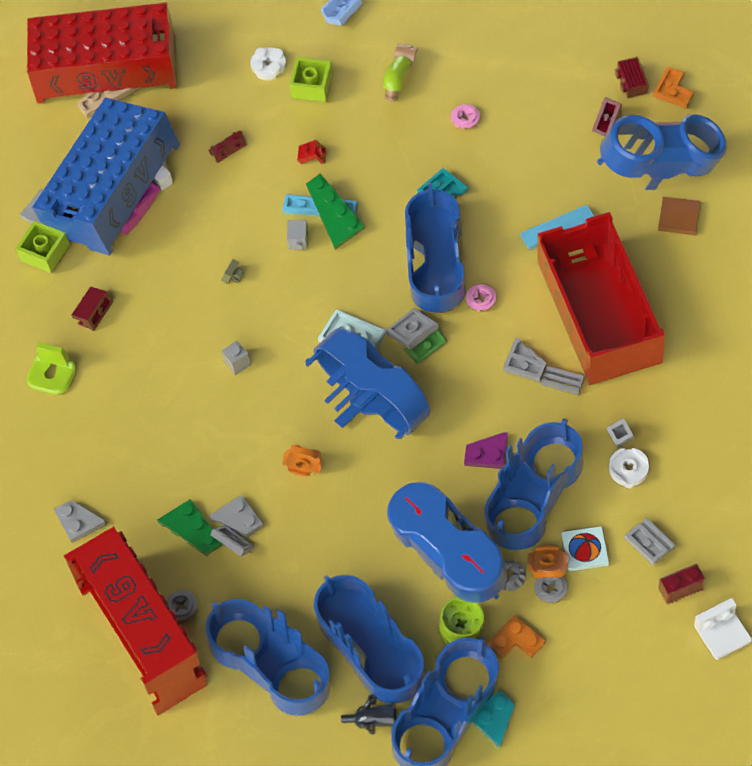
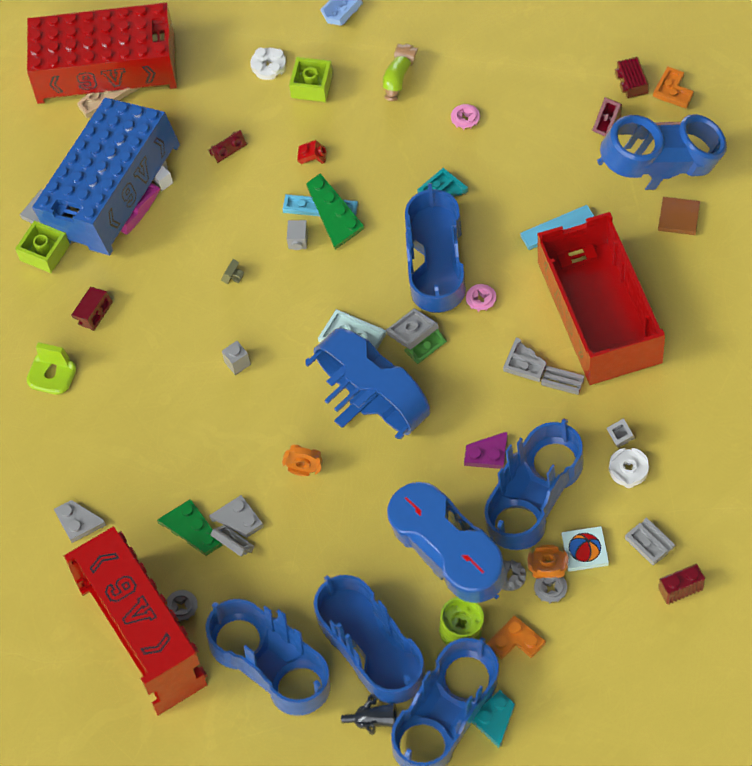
(722, 629): white bracket -> none

